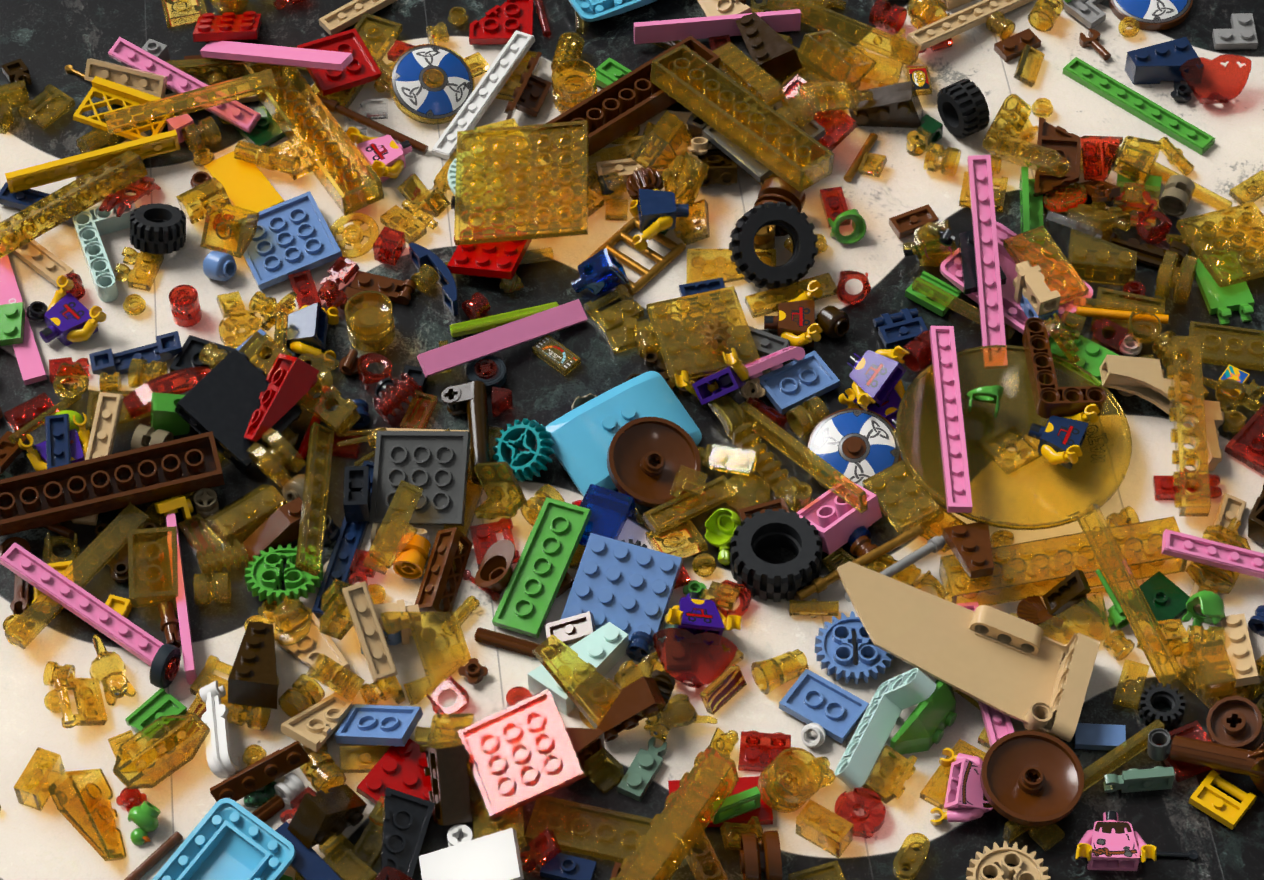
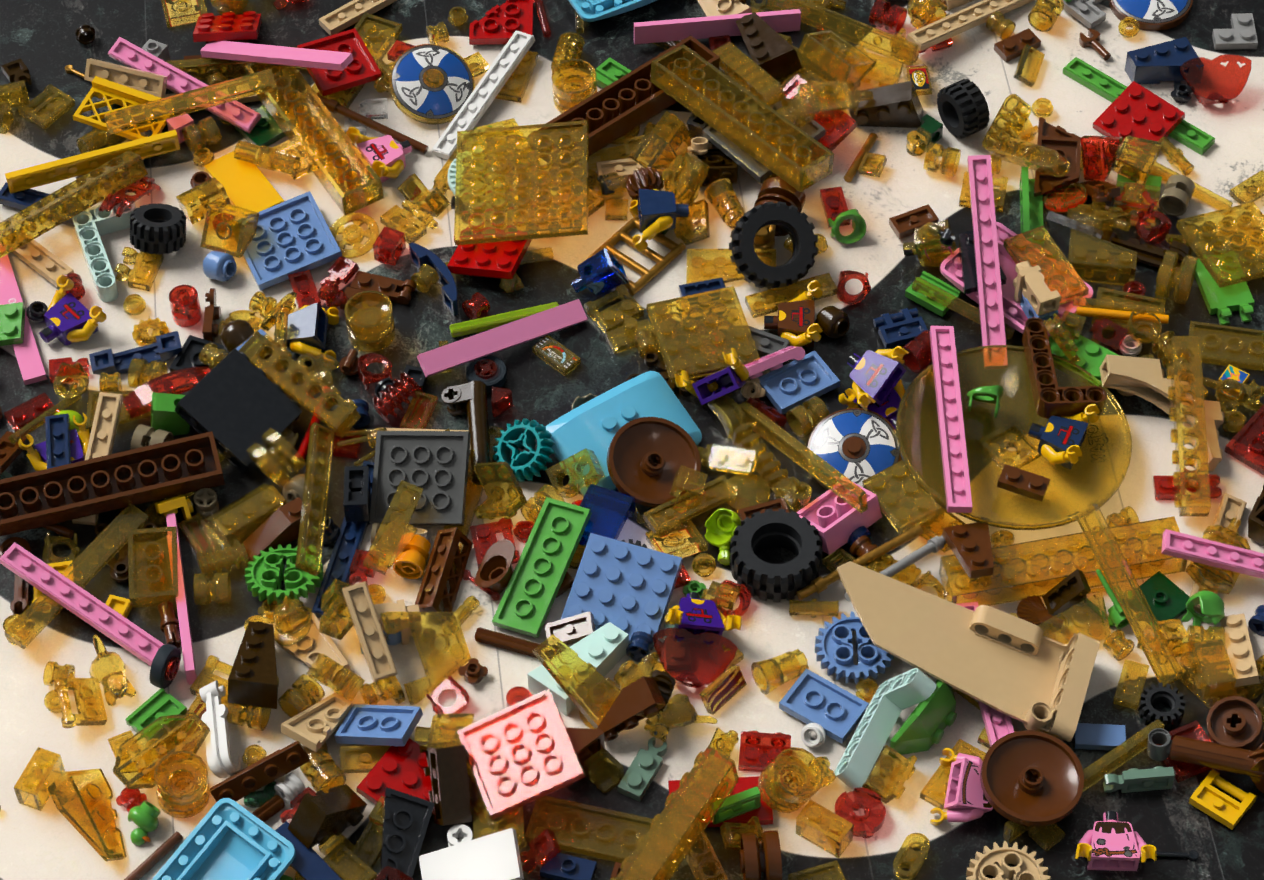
(86, 38): none -> dark brown plate
(141, 334): none -> clear yellow gear
(182, 772): none -> clear yellow wheel
(211, 315): none -> reddish brown hinge
(229, 303): clear yellow tile -> none
(235, 334): none -> dark brown hair
(288, 383): red wedge -> none
(523, 535): none -> clear red plate
(532, 92): reddish brown bracket -> none
(574, 467): none -> clear yellow brick
(715, 334): pearl gold gear -> none
(725, 201): none -> clear yellow plant
(868, 684): none -> clear yellow plate
(1023, 482): none -> reddish brown plate
(1139, 115): none -> red plate

